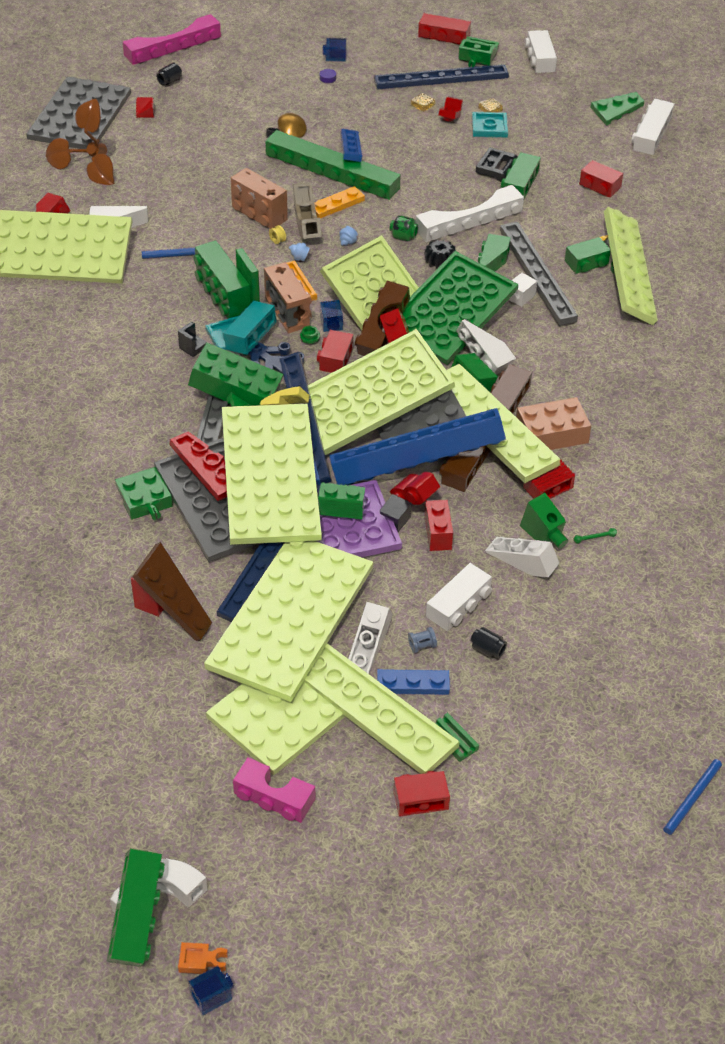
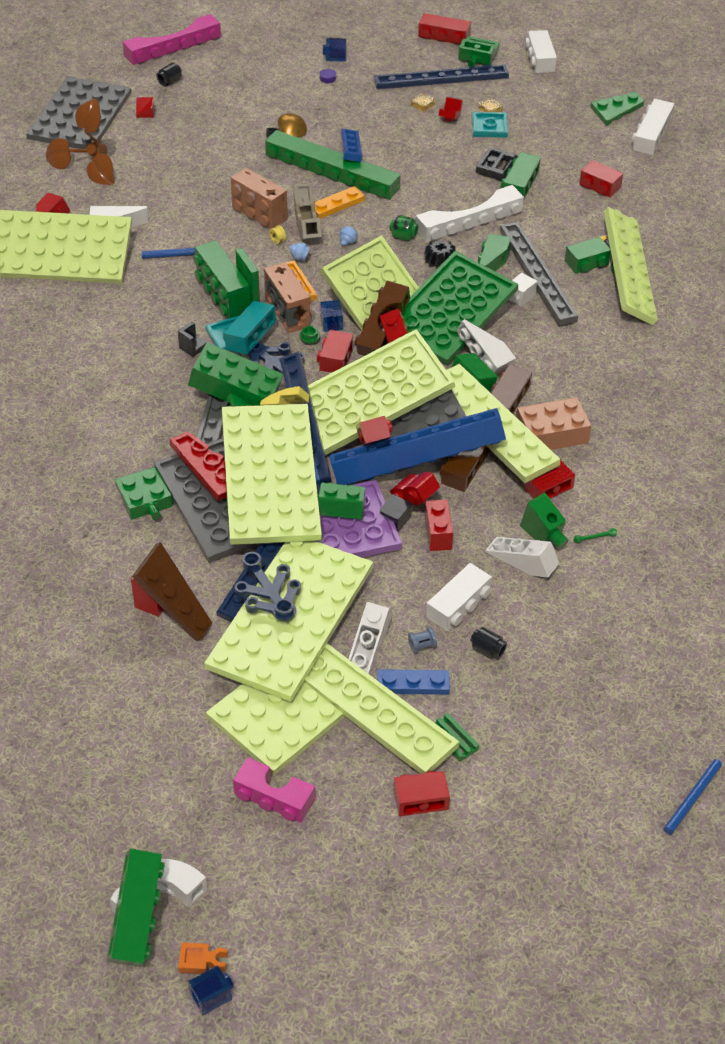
(281, 608): none -> plant
(374, 430): none -> brick

